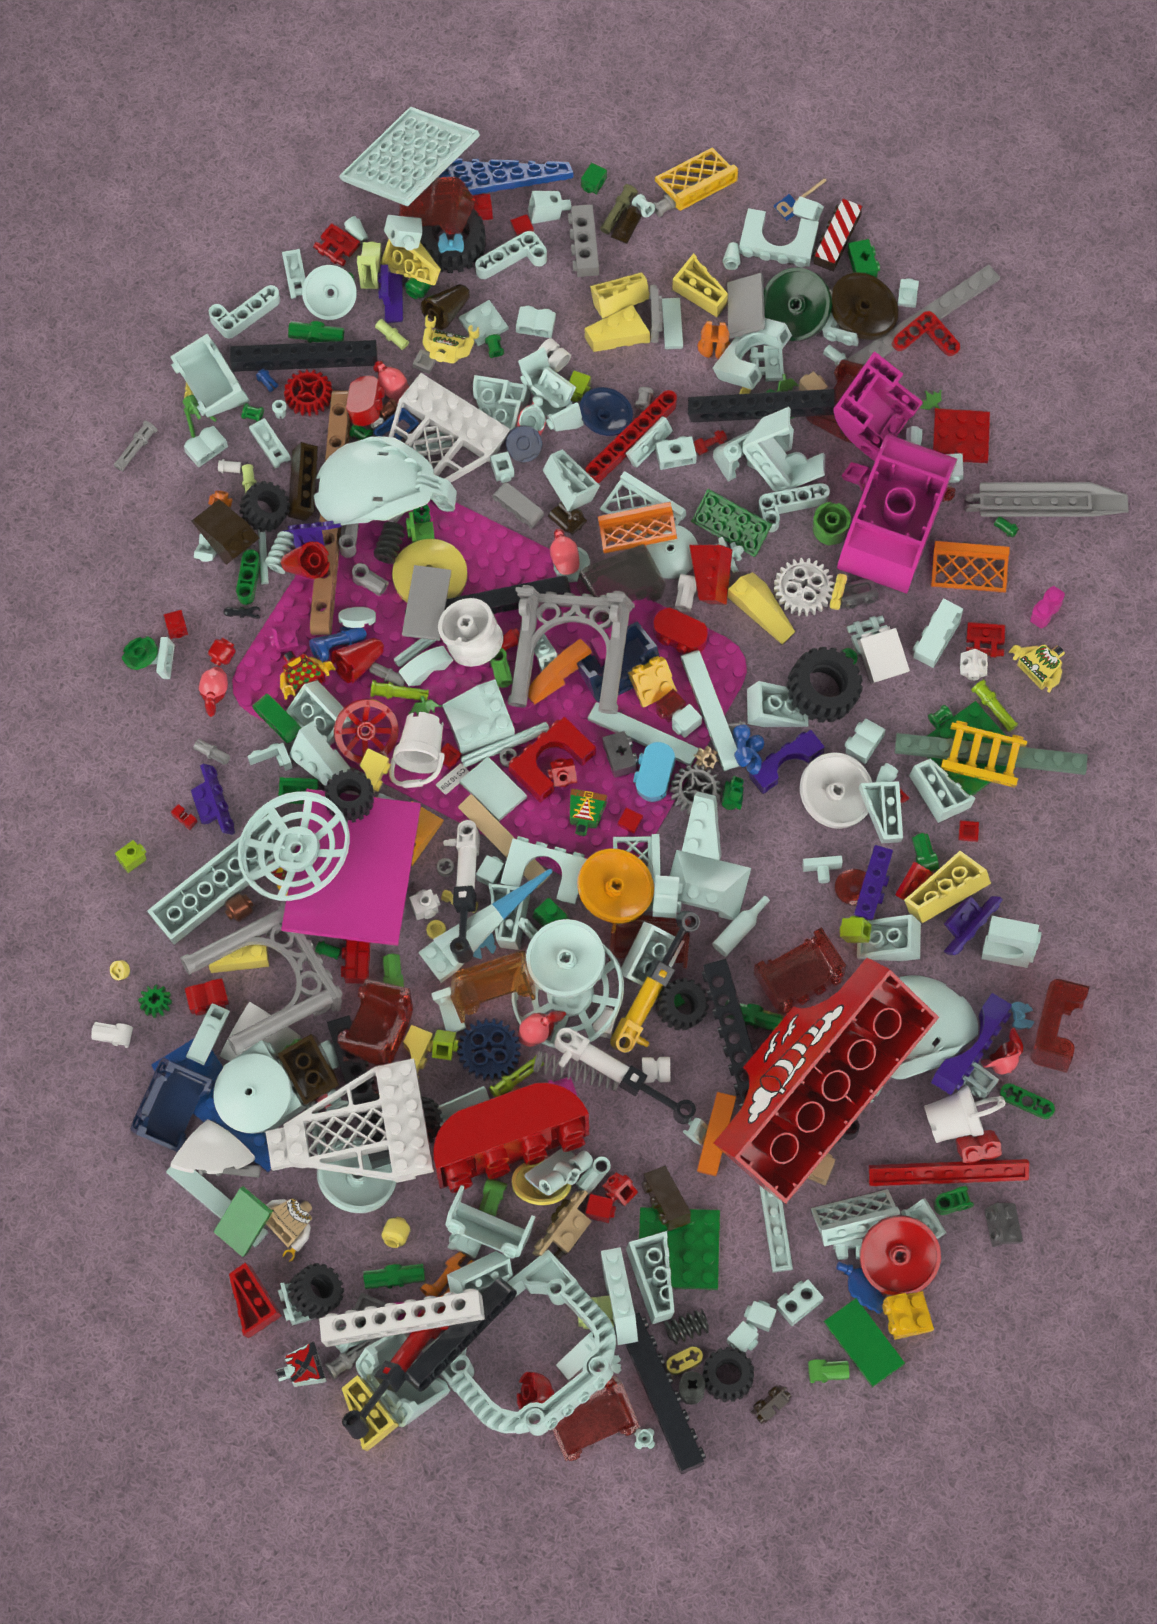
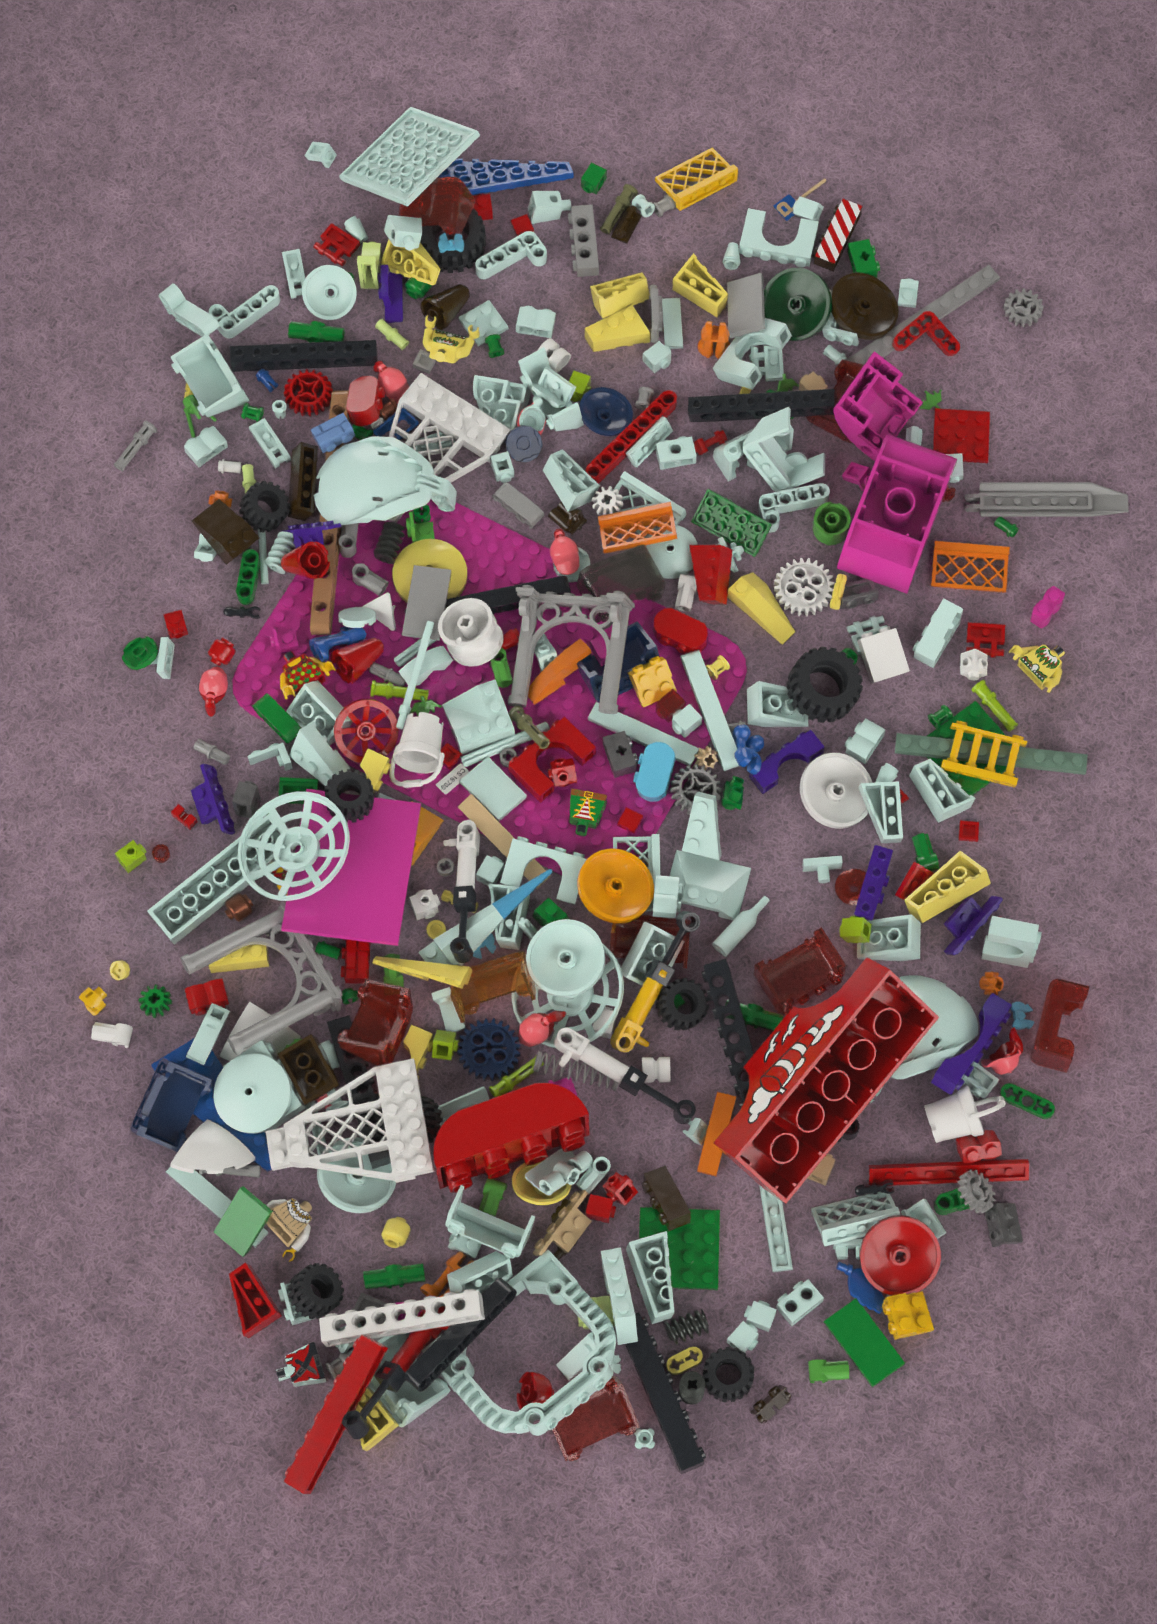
(93, 999): none -> yellow piece
(155, 852): none -> clear red bush
(186, 312): none -> light aqua beam
(246, 799): none -> flat silver brick
(321, 152): none -> light aqua bracket
(328, 1425): none -> red brick
(333, 433): none -> medium blue brick
(349, 993): none -> green plate
(384, 610): none -> white piece
(405, 709): none -> light aqua bar
(445, 973): none -> light yellow wedge
(525, 723): none -> olive pin
(600, 504): none -> white gear
(657, 357): none -> light aqua brick
(717, 667): none -> light yellow bush
(862, 1190): none -> black piece
(976, 1191): none -> light grey gear
(991, 983): none -> orange gear
(1022, 309): none -> light grey gear

